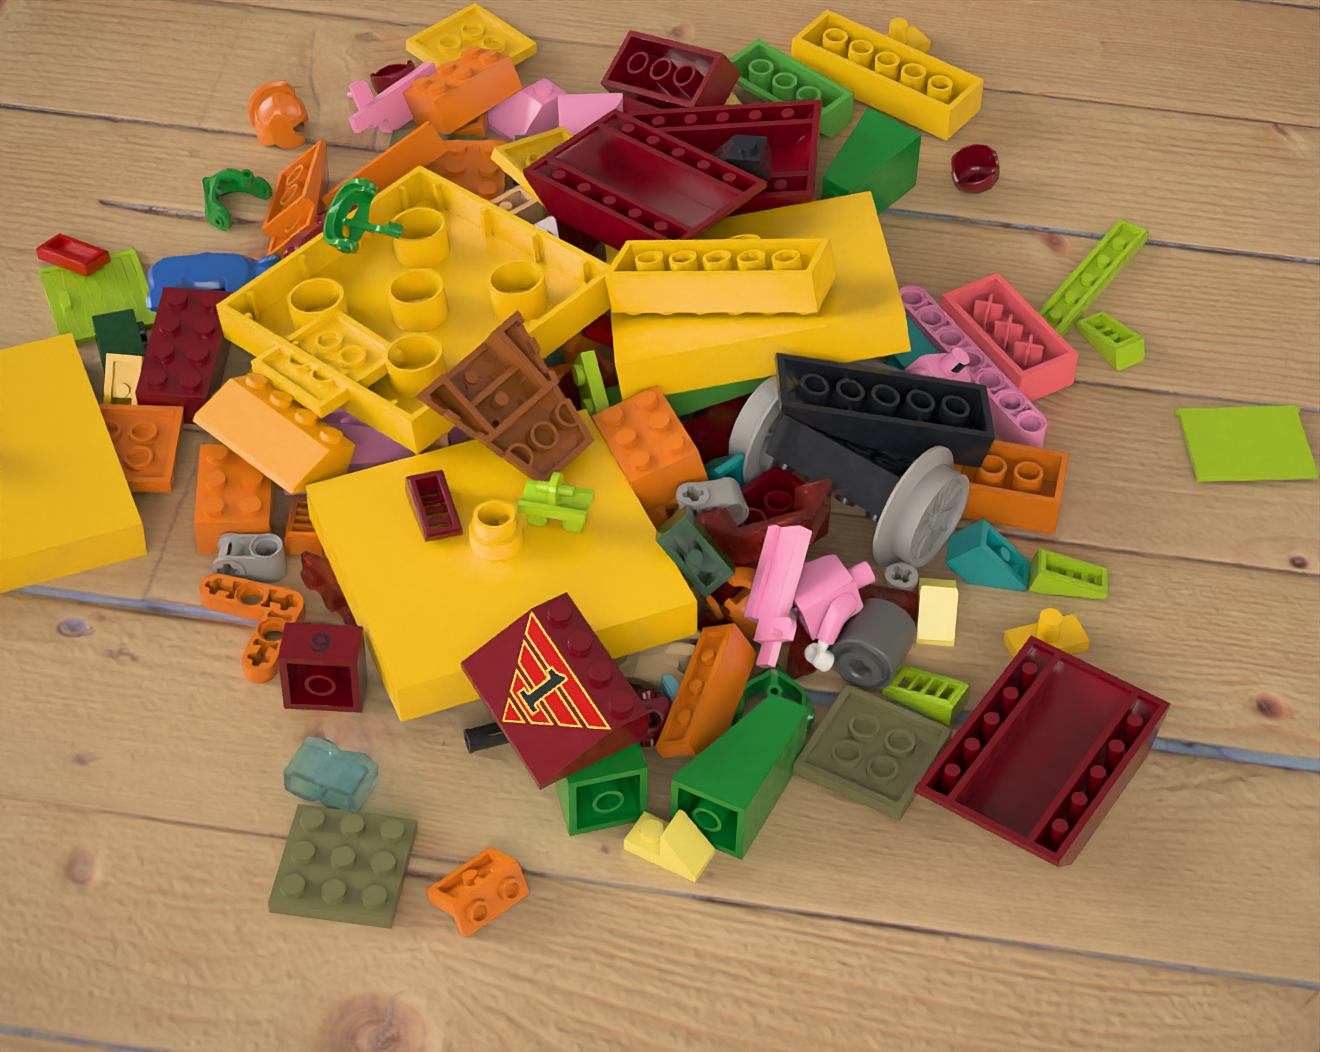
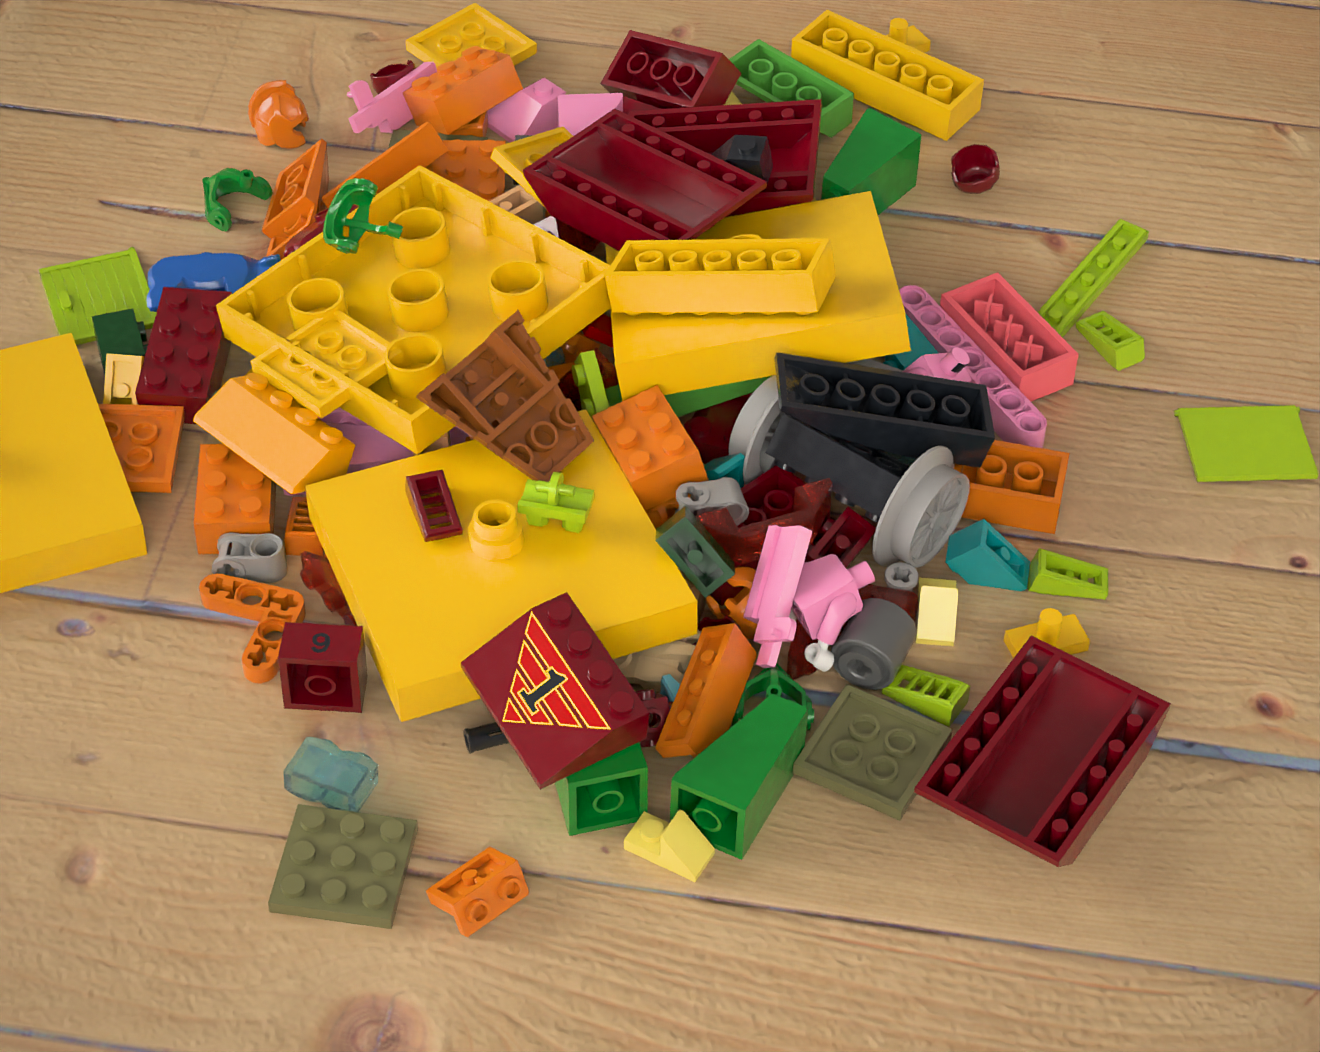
(73, 254): red tile -> none
(842, 538): none -> dark red brick

